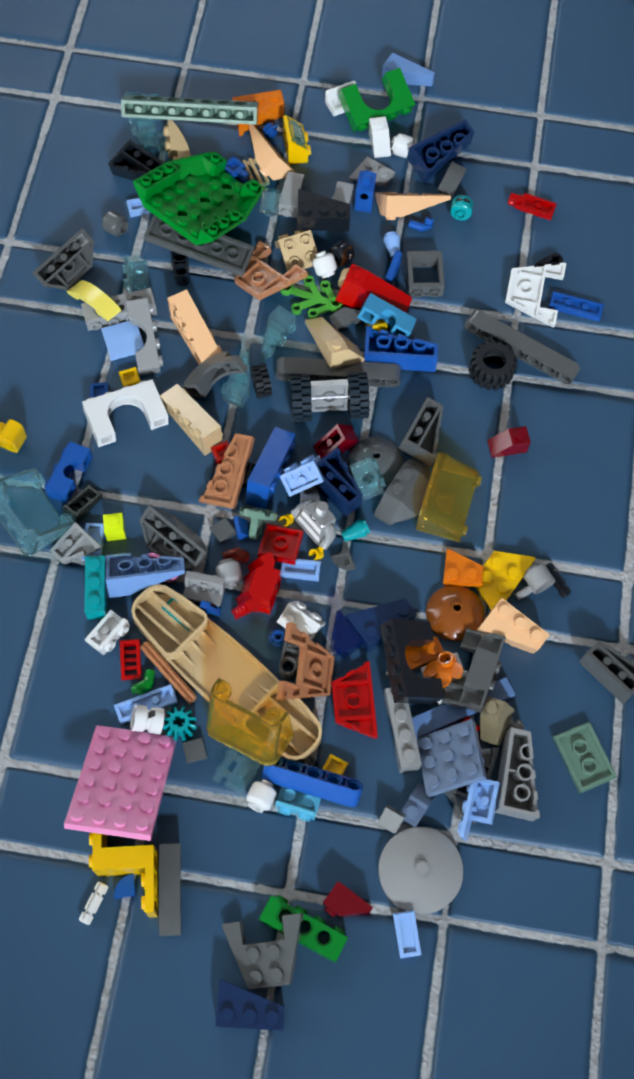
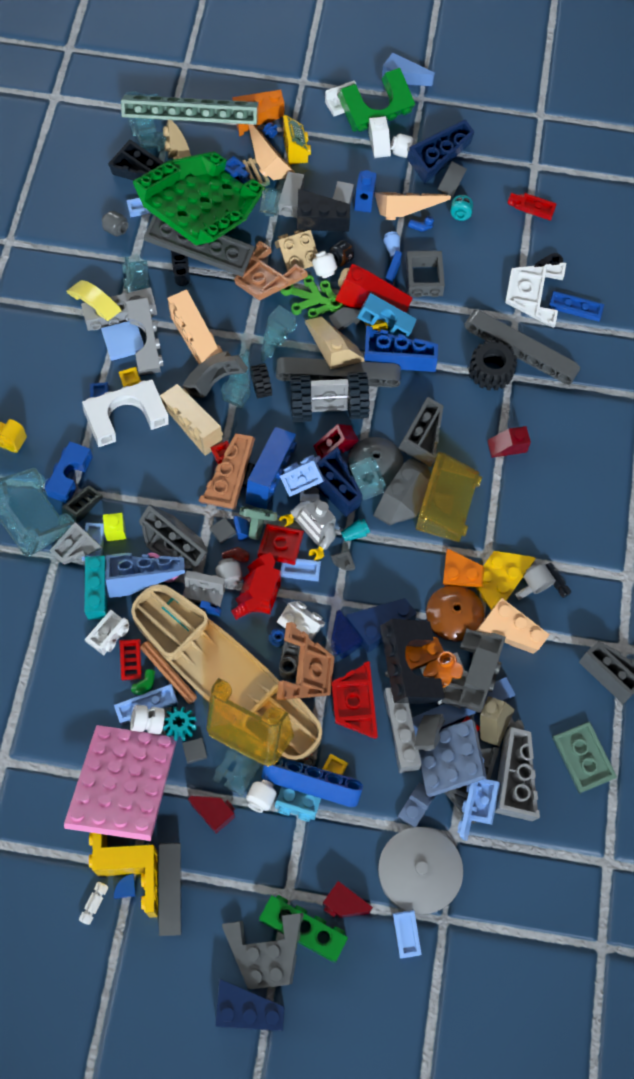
(67, 262): dark grey wedge -> none
(213, 811): none -> dark red slope
(384, 174): light grey wing -> none
(391, 819): tile -> none
(428, 732): none -> dark grey slope

